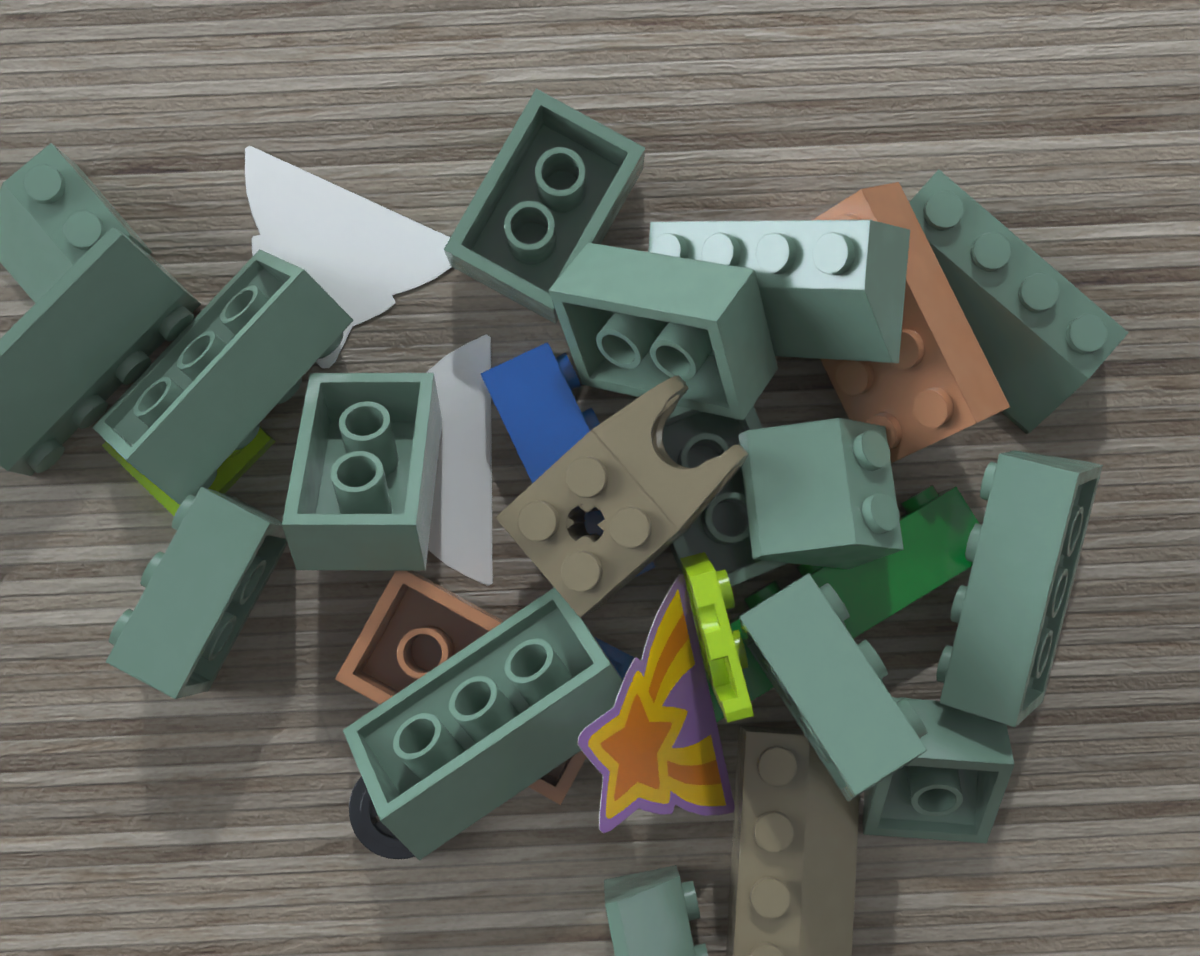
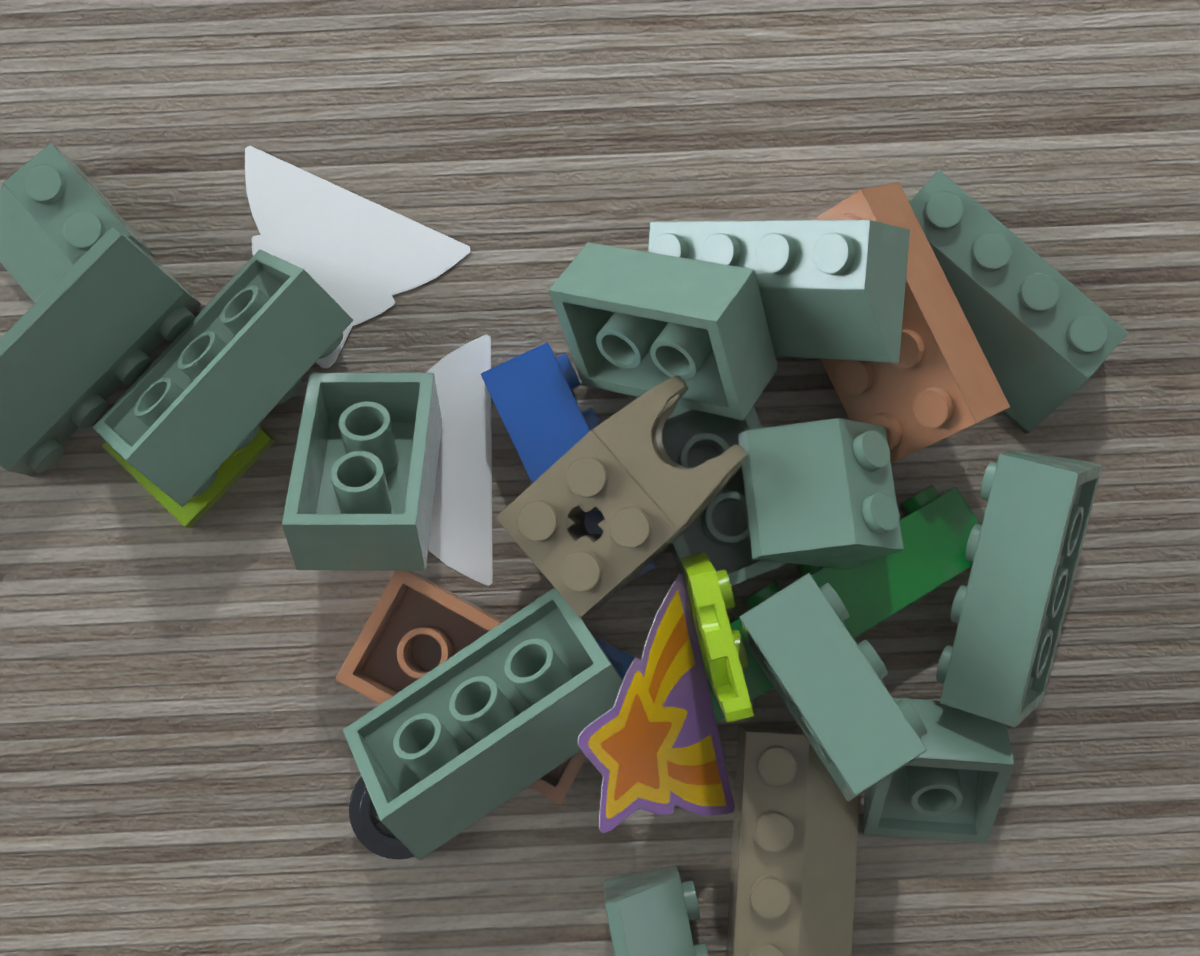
(197, 594): sand green brick -> none
(544, 201): sand green brick -> none

